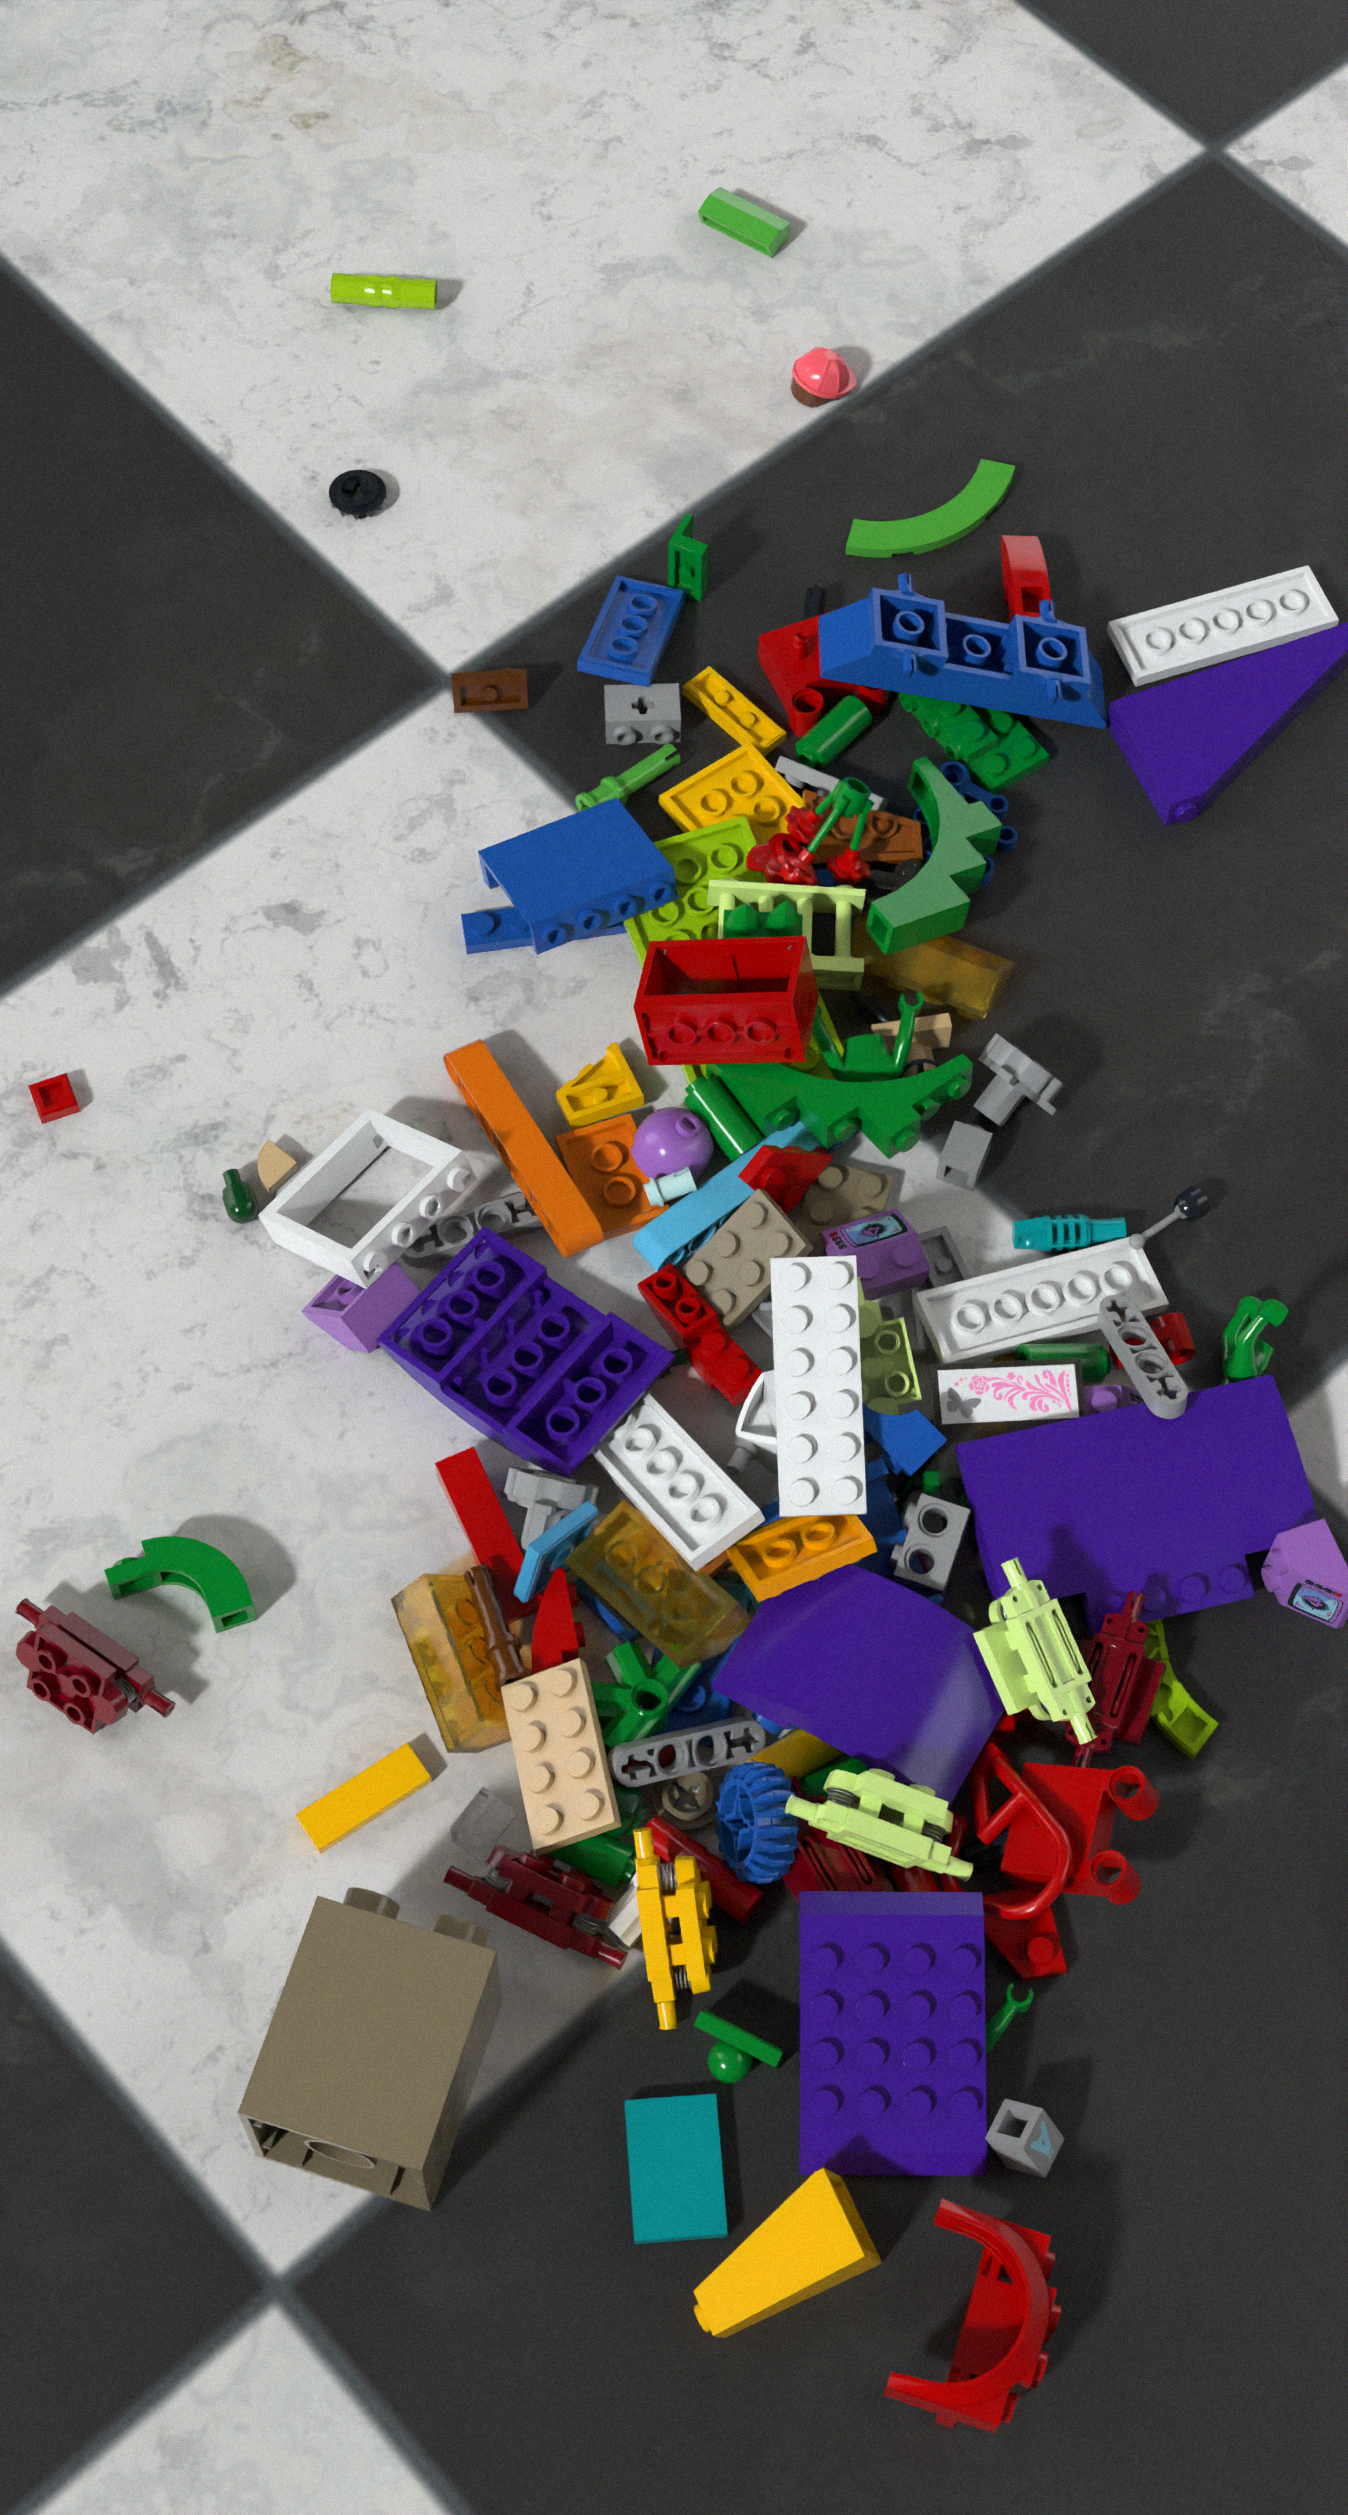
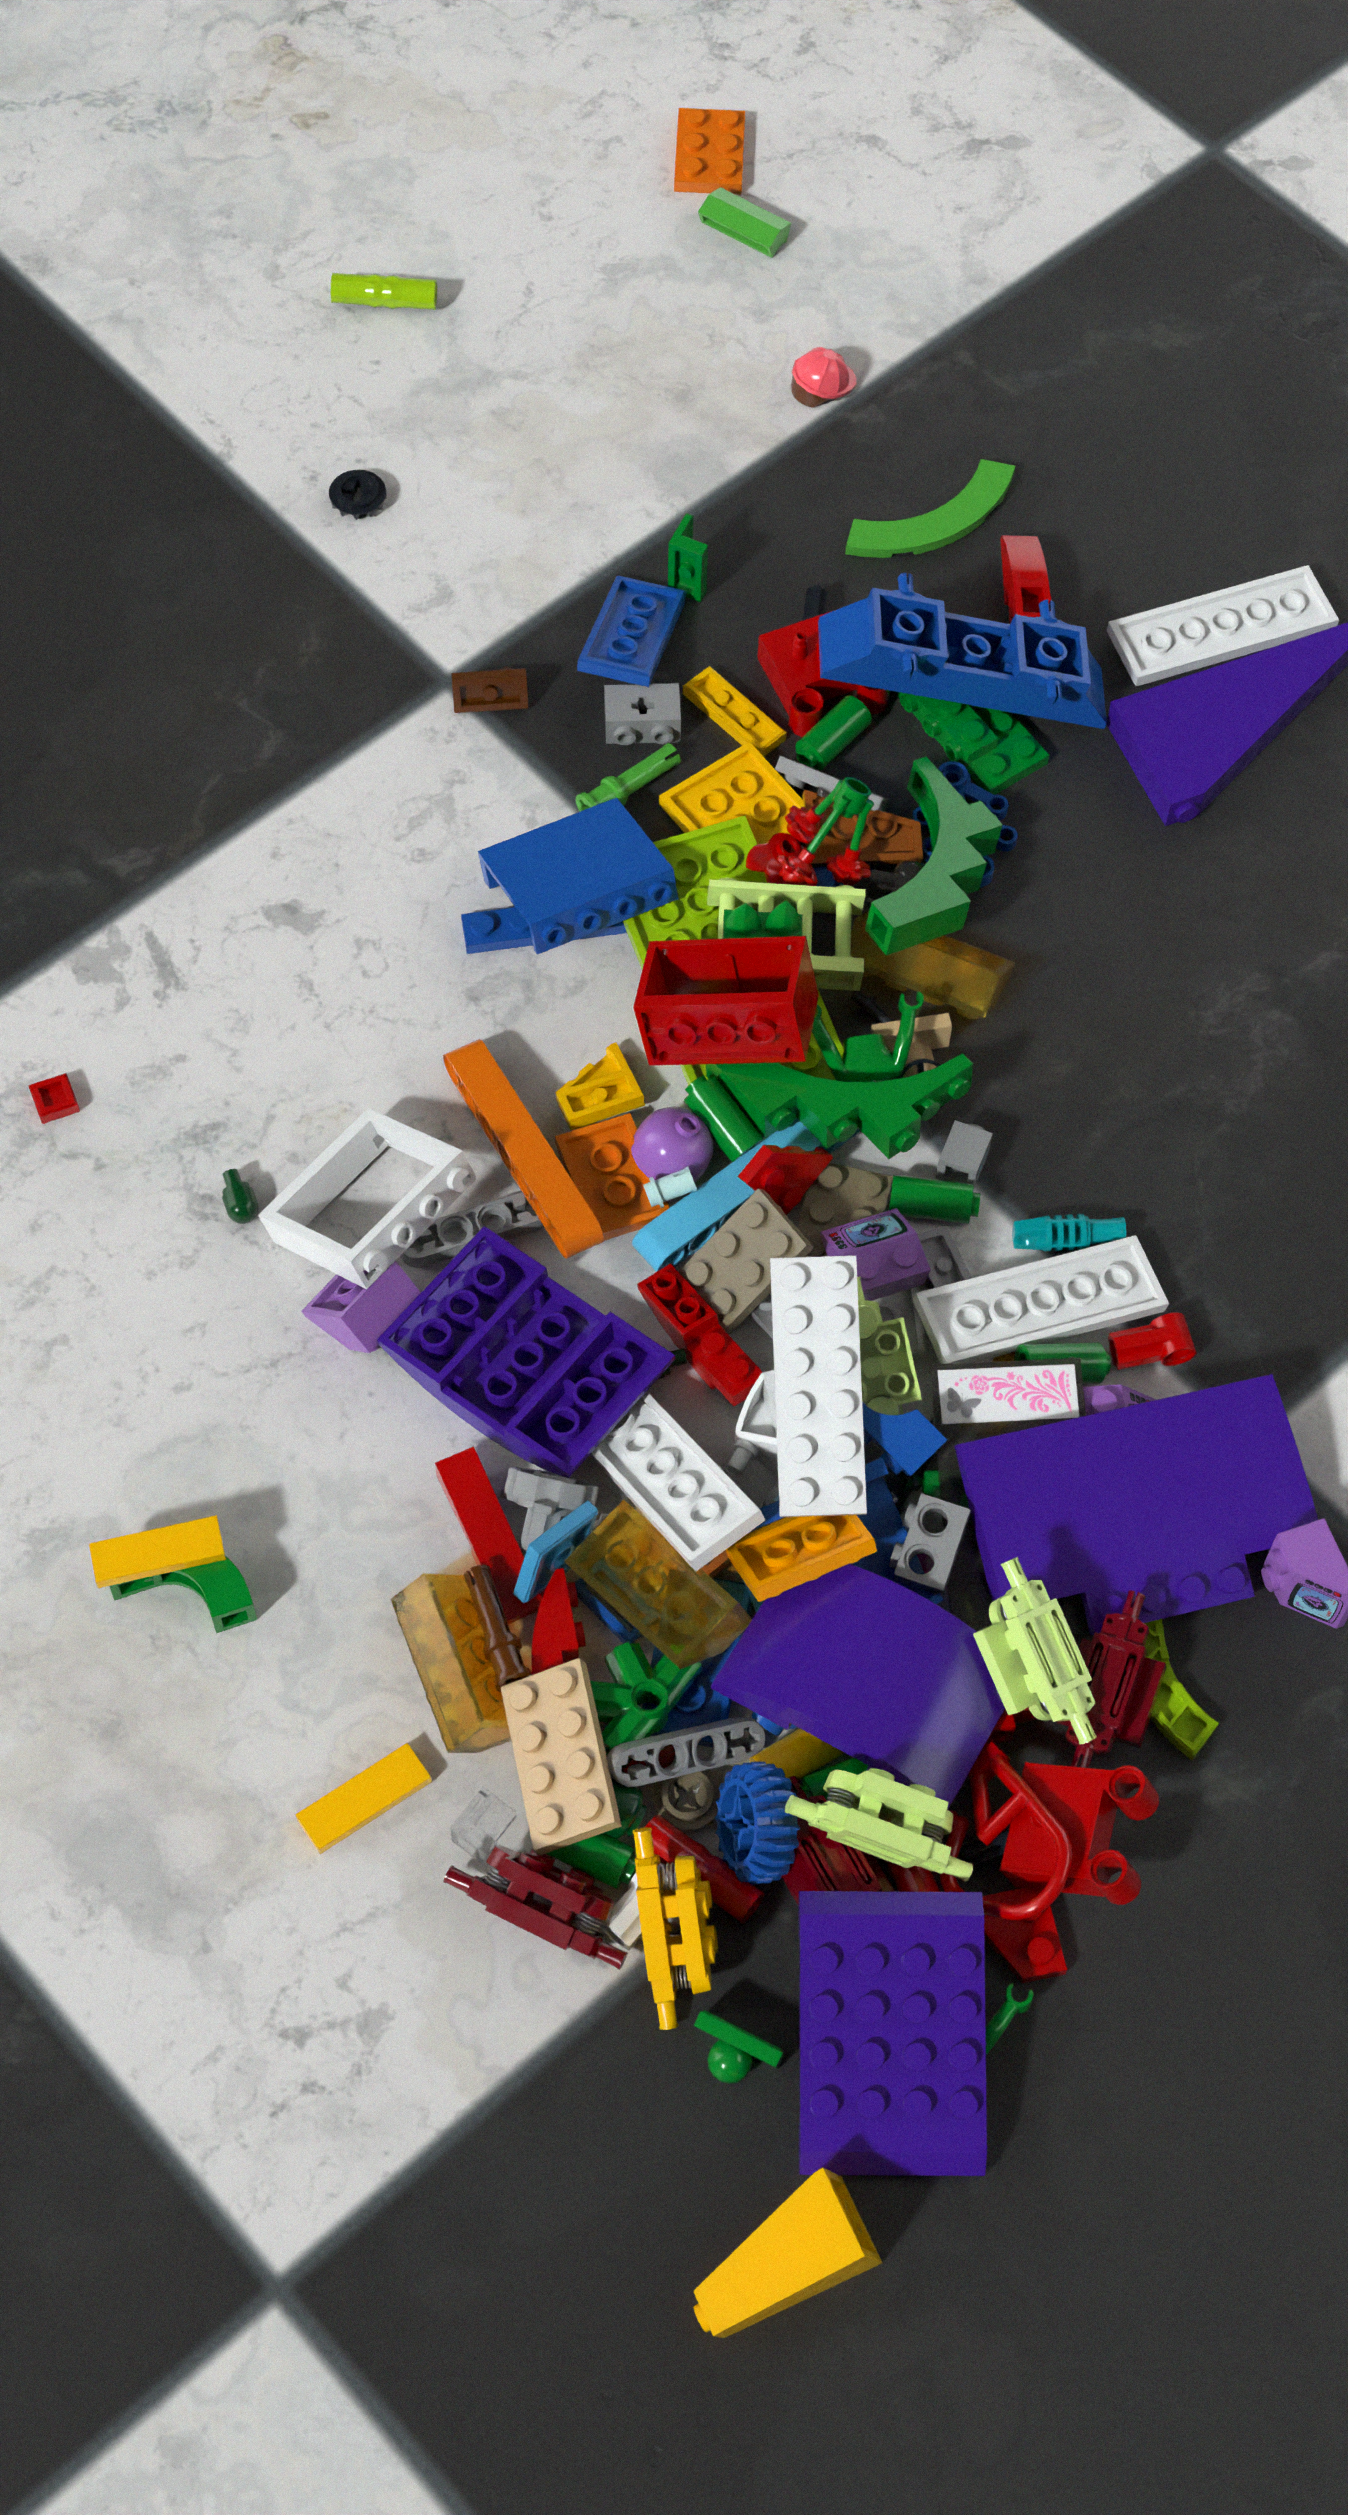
(83, 1670): dark red piece -> none
(157, 1551): none -> yellow tile
(274, 1166): tan tile -> none
(374, 2048): dark tan brick -> none
(675, 2169): teal tile -> none
(709, 150): none -> orange plate
(934, 1199): none -> green brick
(1001, 2330): red piece -> none
(1015, 1079): light grey piece -> none
(1024, 2138): light grey brick -> none
(1148, 1354): light grey beam -> none
(1188, 1206): hinge -> none
(1243, 1352): green piece -> none

